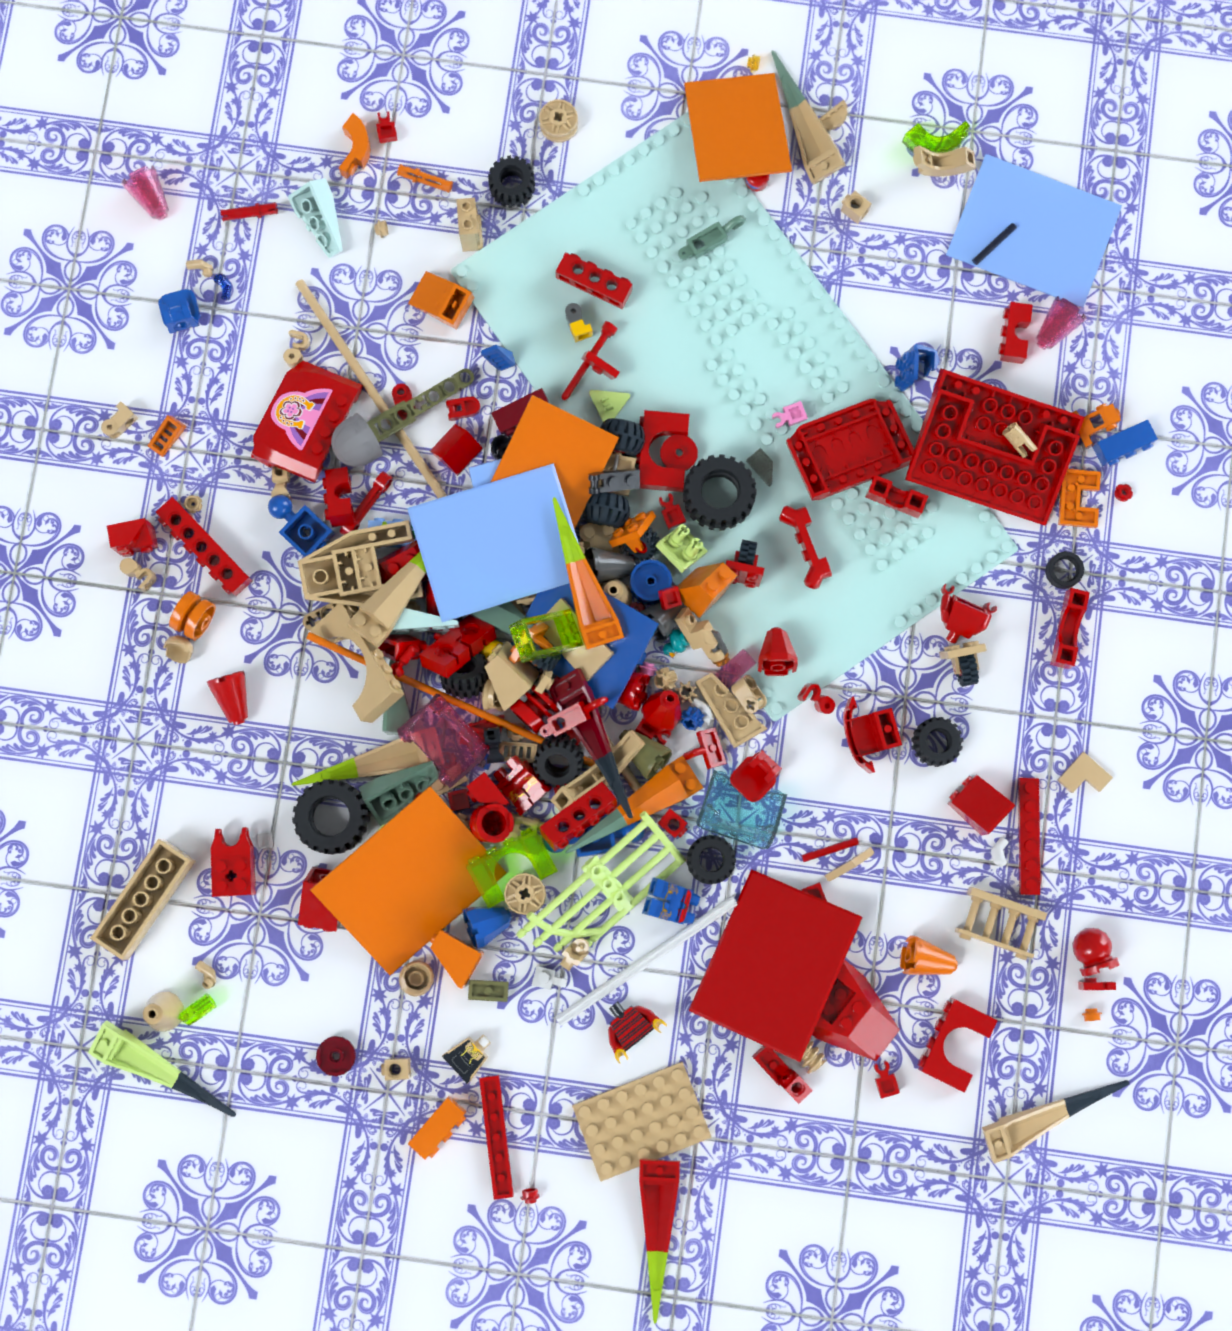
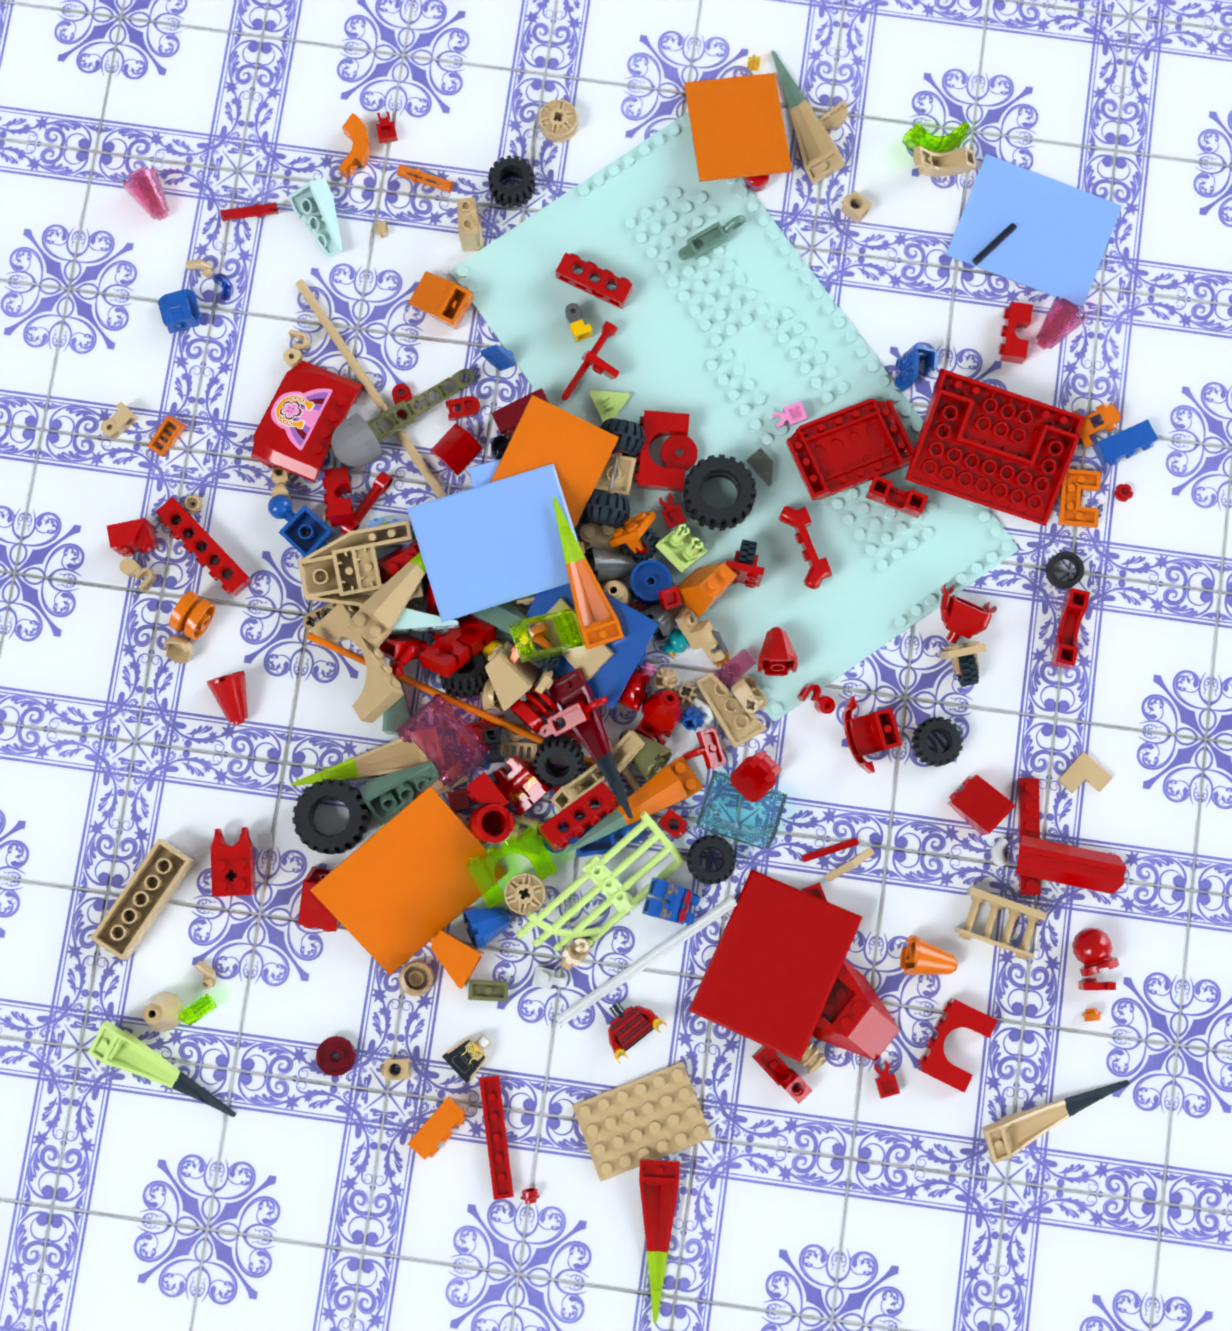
(614, 480): black plate -> none
(1017, 437): tan hinge -> none
(1070, 865): none -> red piece

